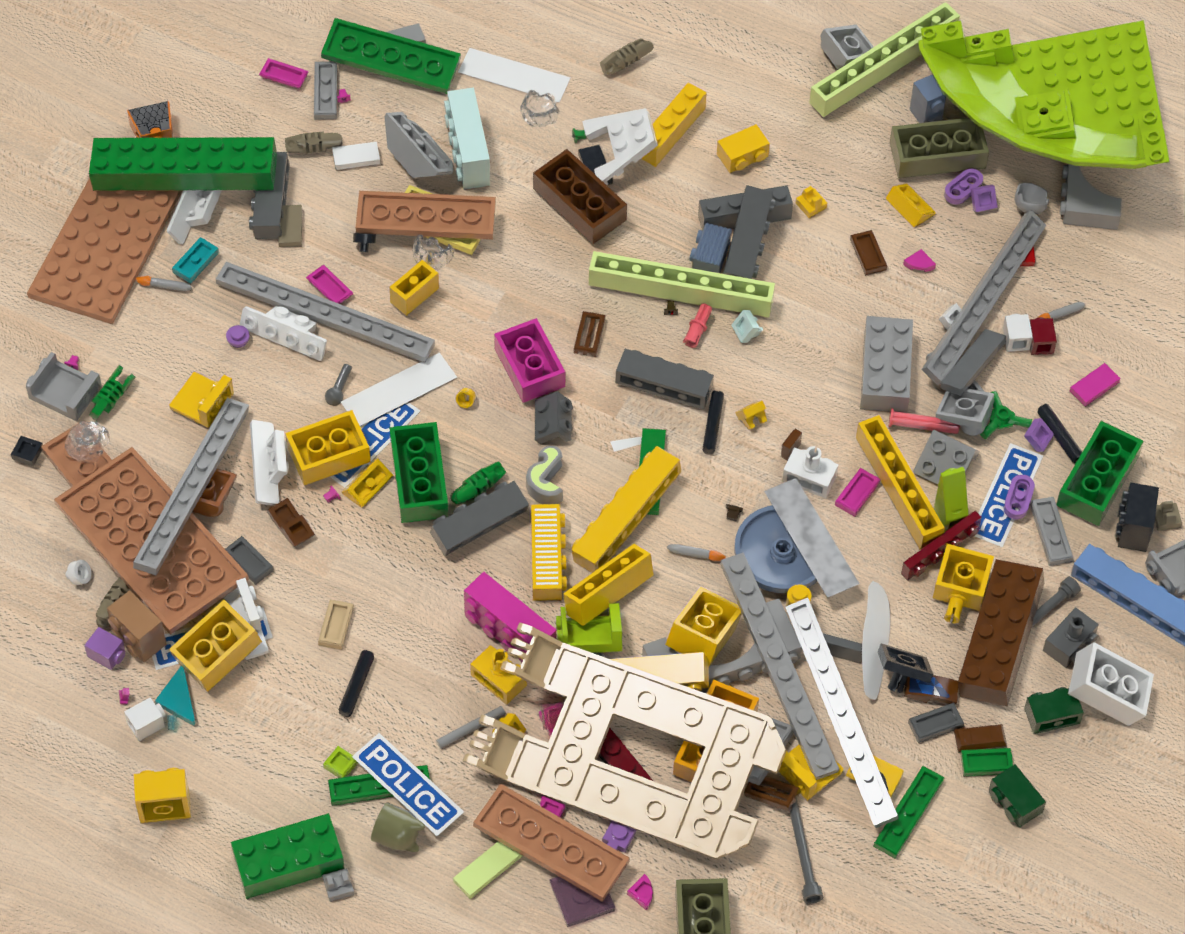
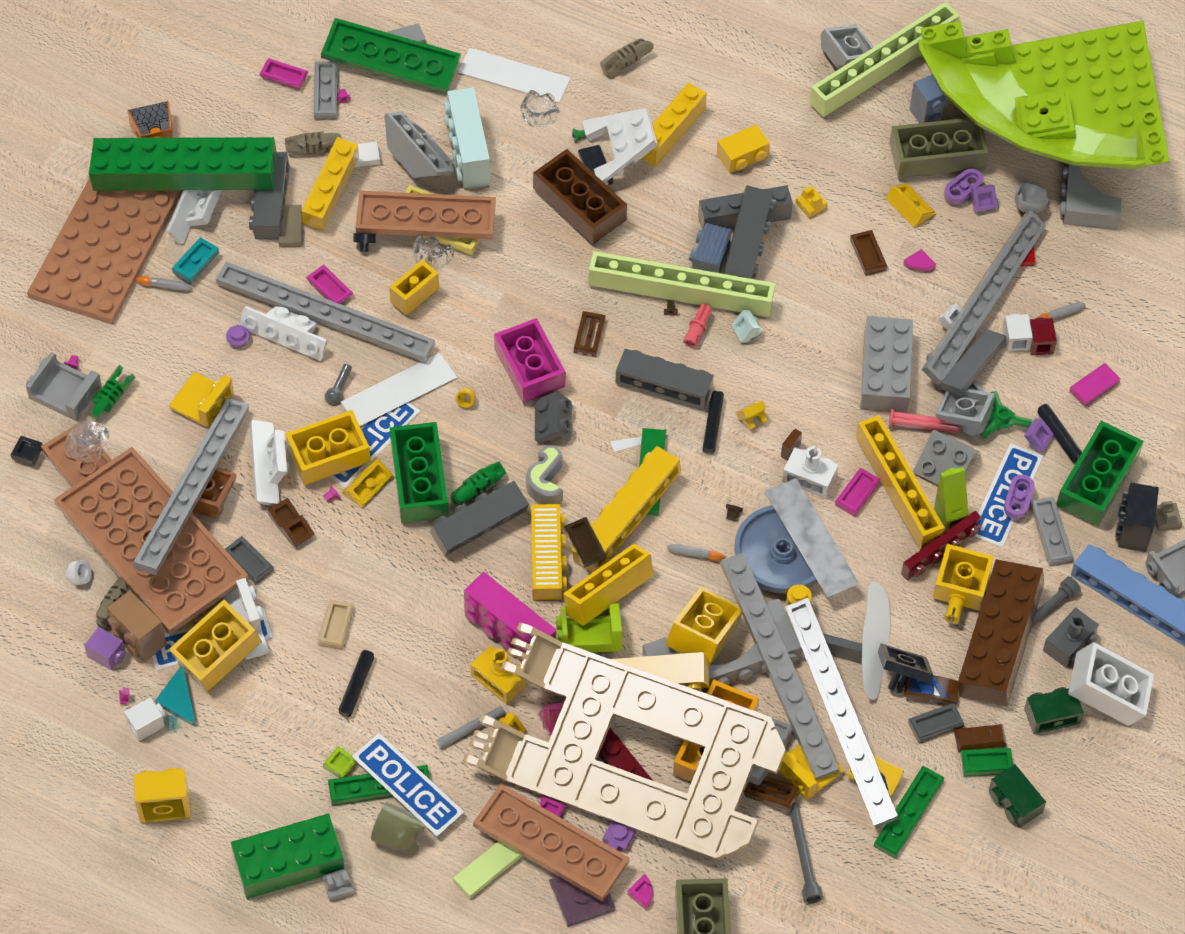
(330, 184): none -> yellow brick
(585, 542): none -> dark brown tile

